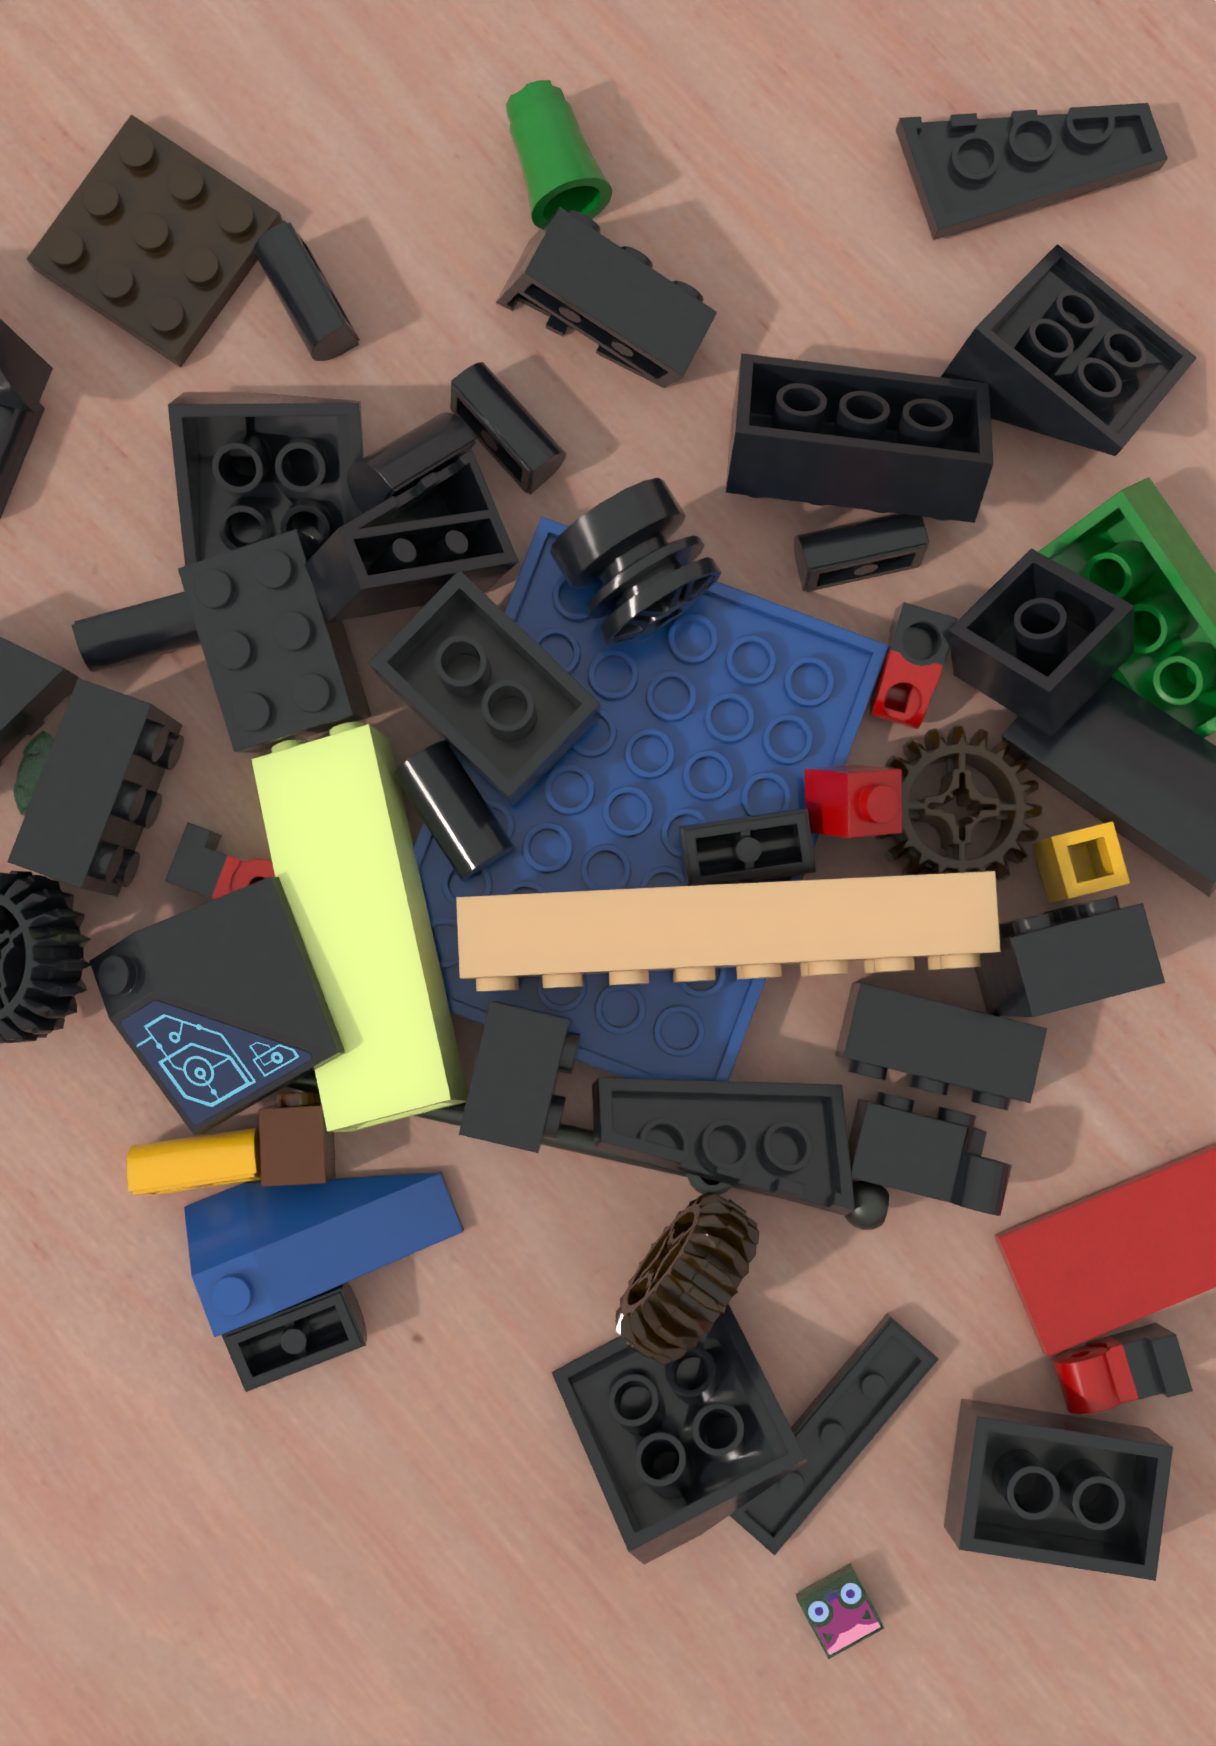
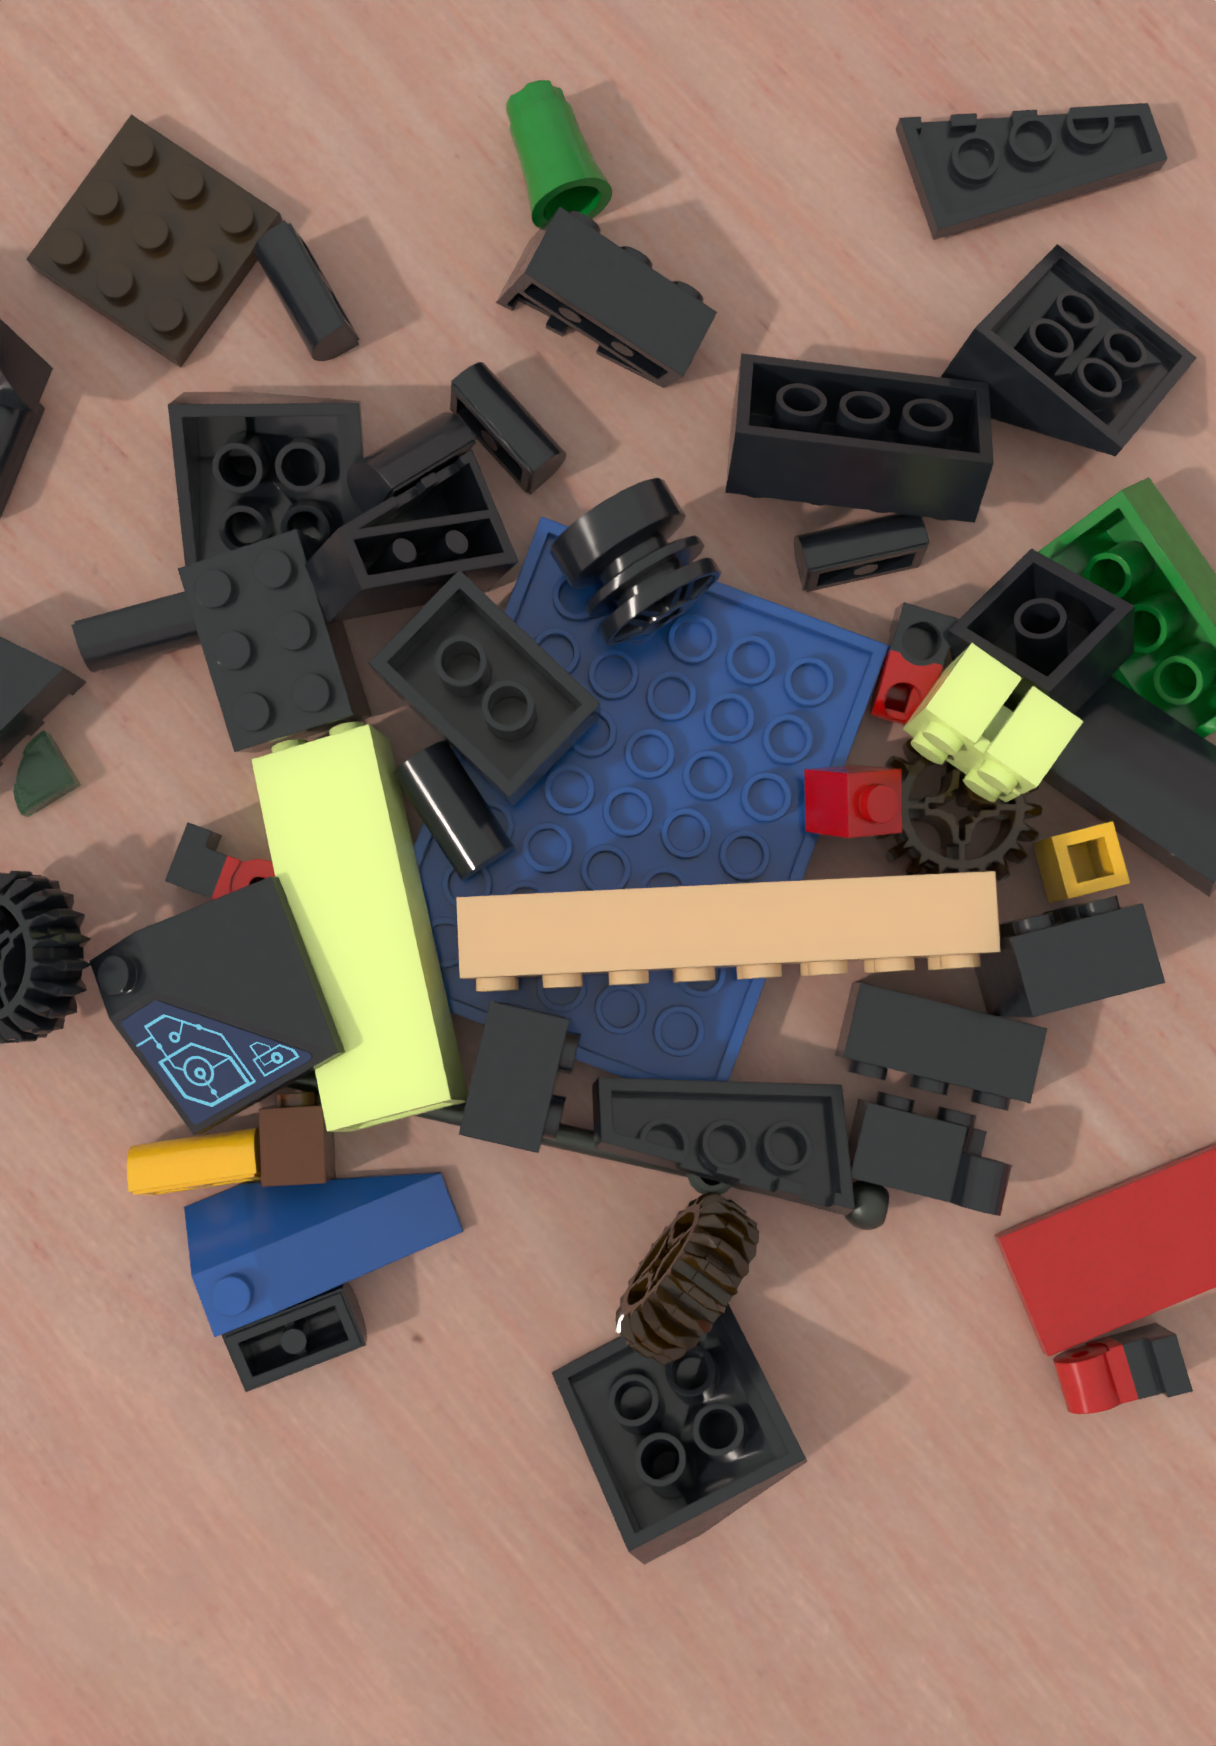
(98, 790): black brick -> none
(747, 848): black brick -> none
(839, 1428): black tile -> none
(839, 1611): tile -> none
(974, 731): none -> yellowish green piece
(1058, 1489): black brick -> none

